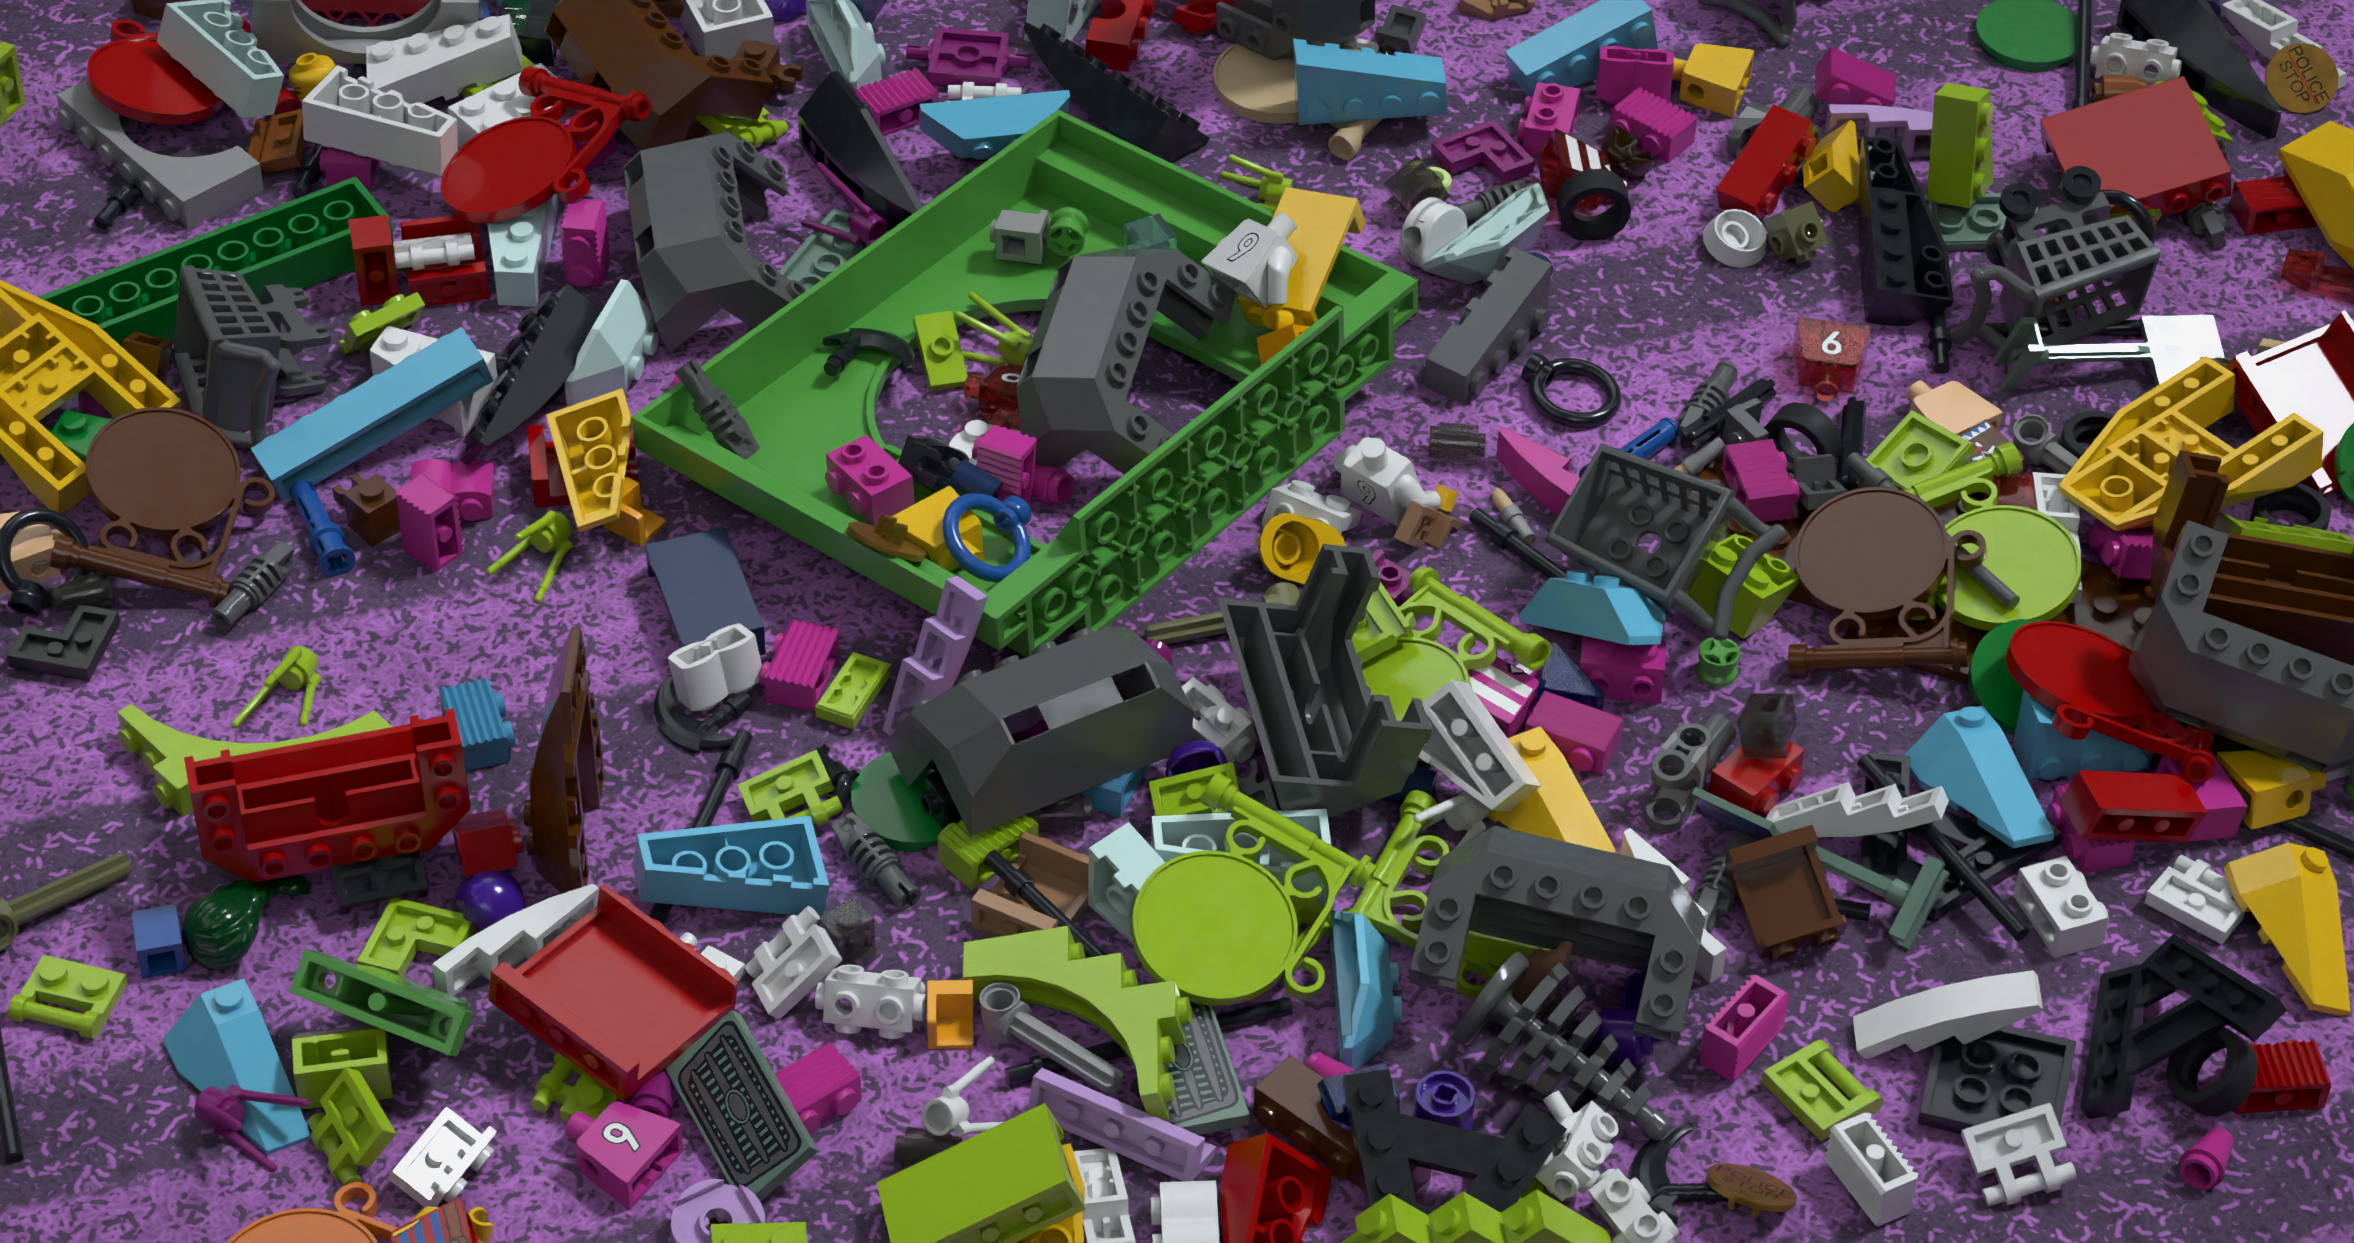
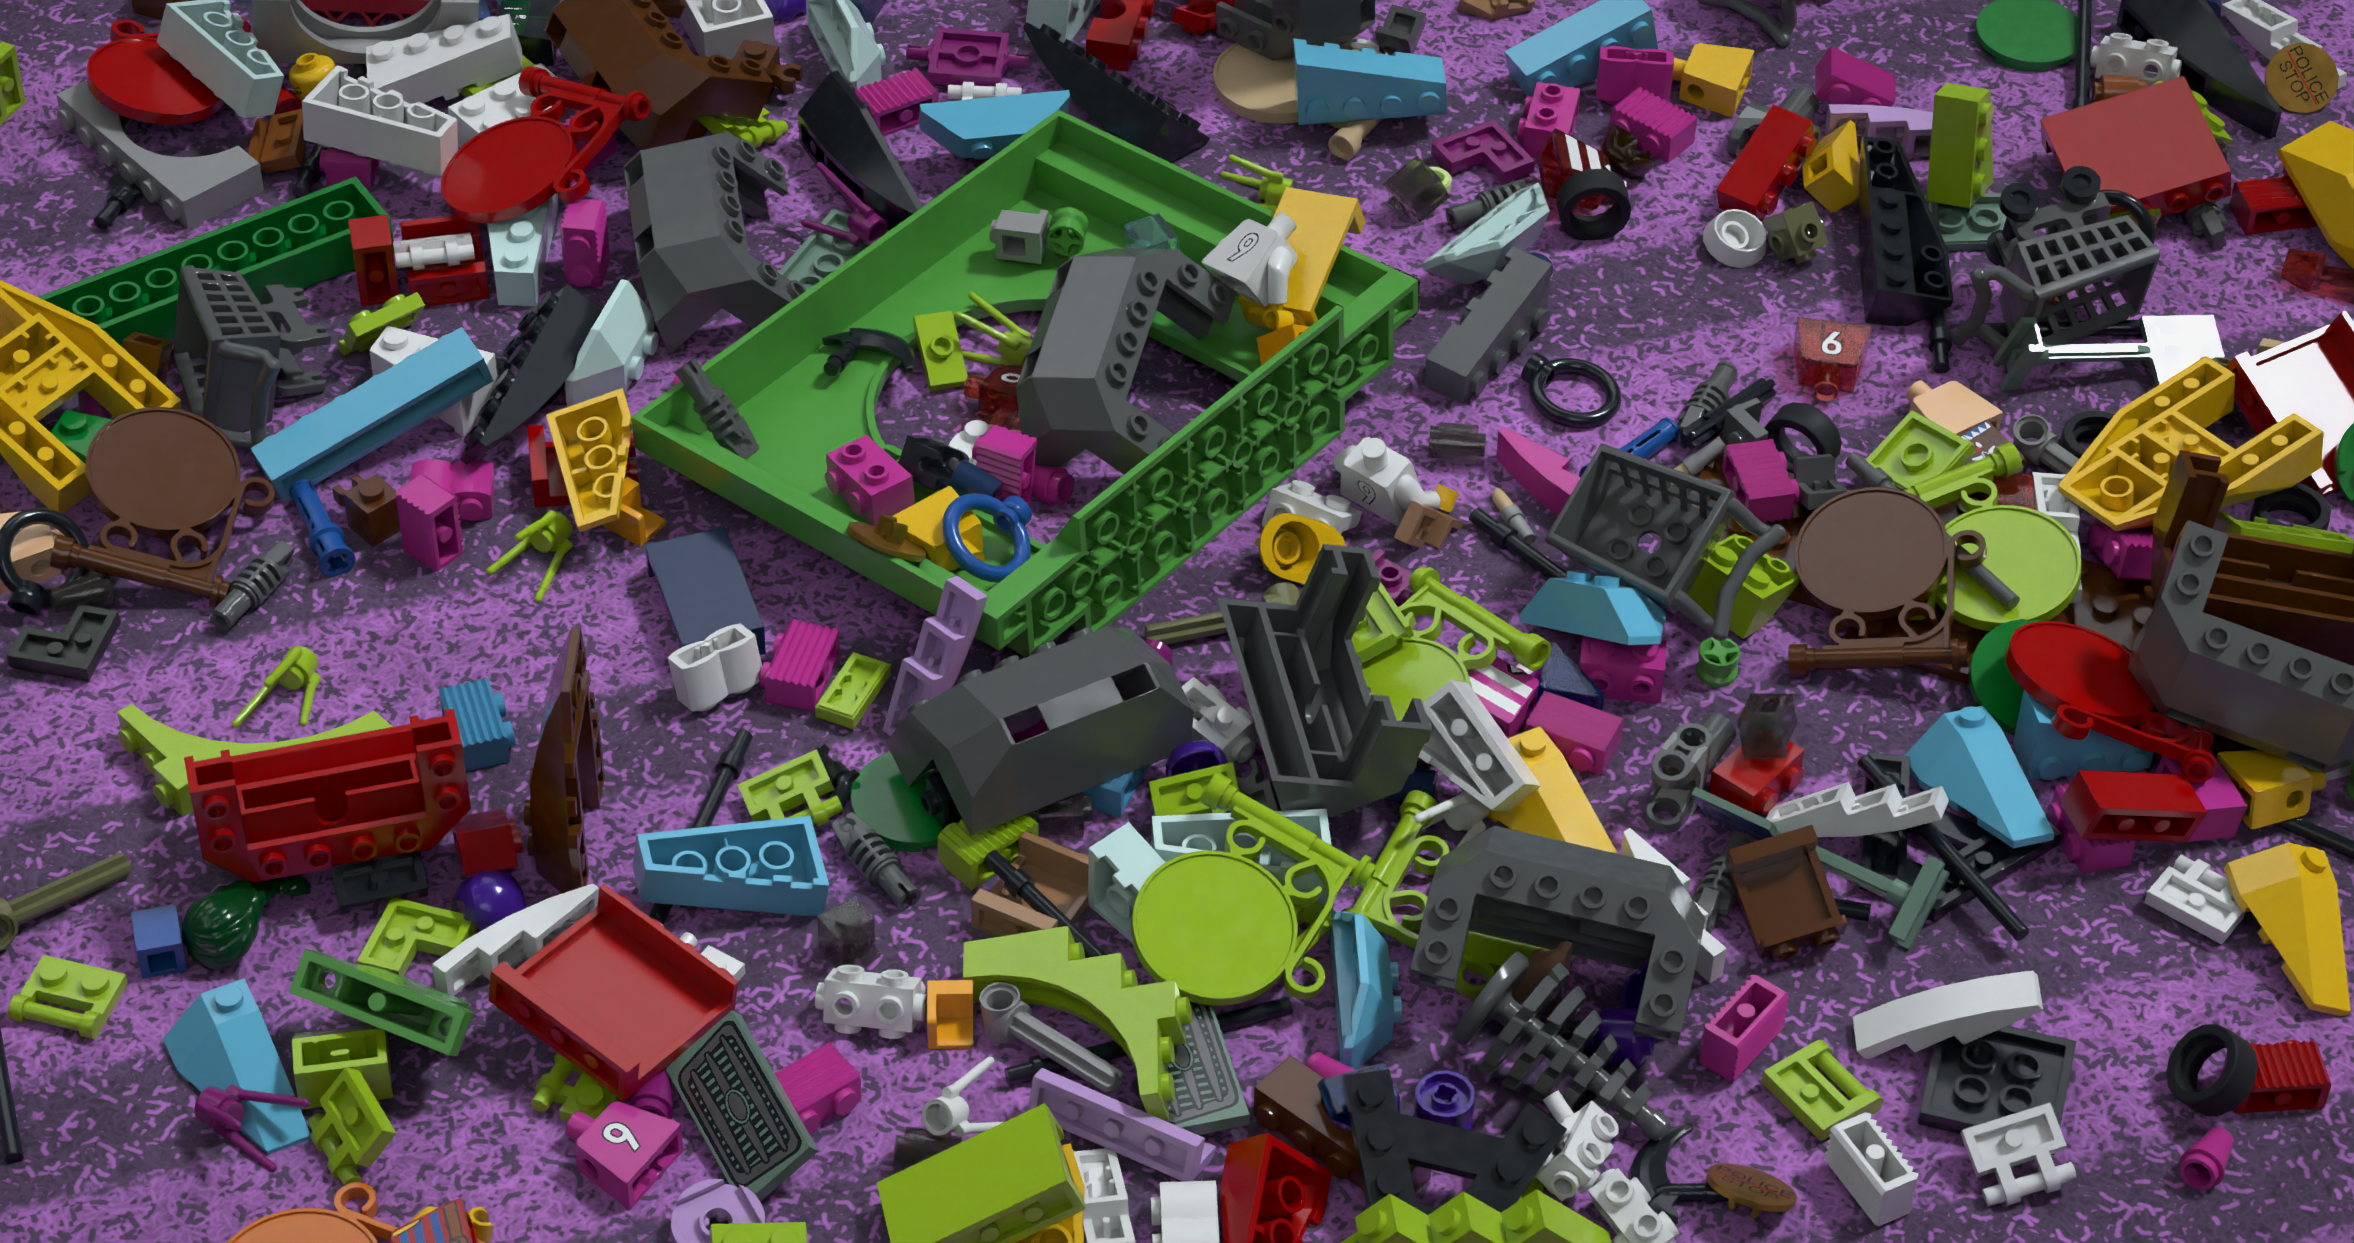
(440, 1158): white bracket -> none
(692, 733): black piece -> none
(792, 963): white plate -> none
(1429, 228): white head -> none
(1852, 441): black axle -> none
(2061, 906): white brick -> none
(2126, 1046): black plate -> none

